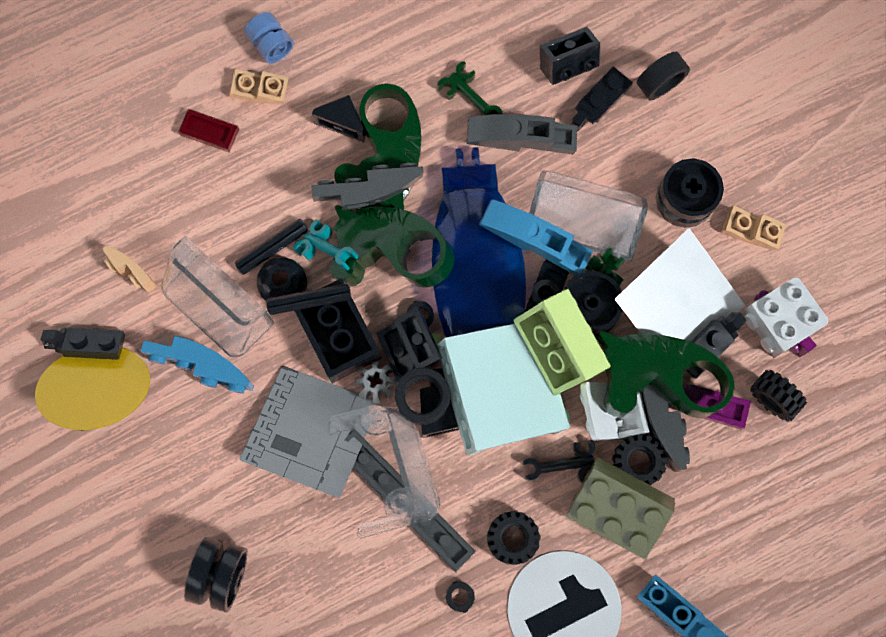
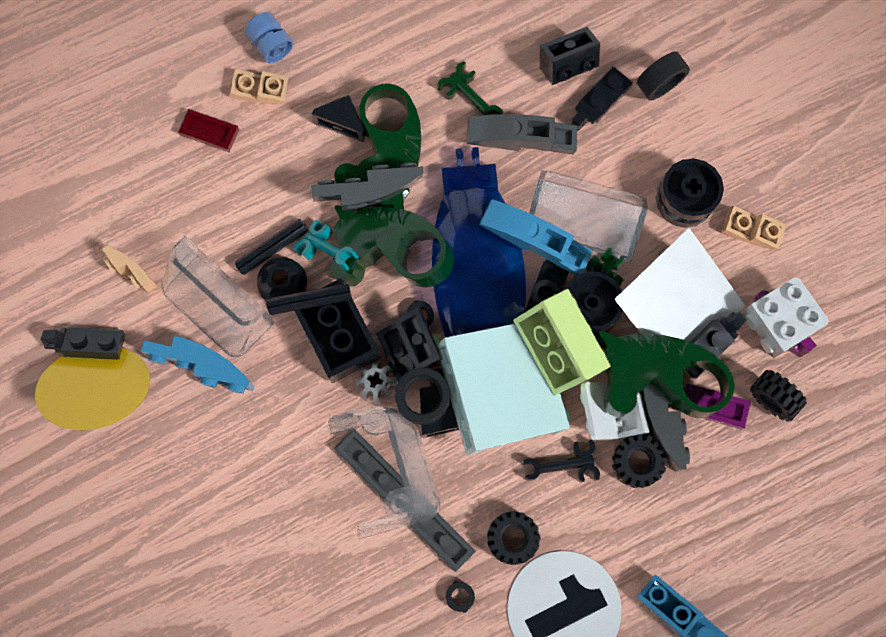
(215, 574): black wheel -> none
(295, 437): light grey sticker -> none
(621, 508): olive brick -> none

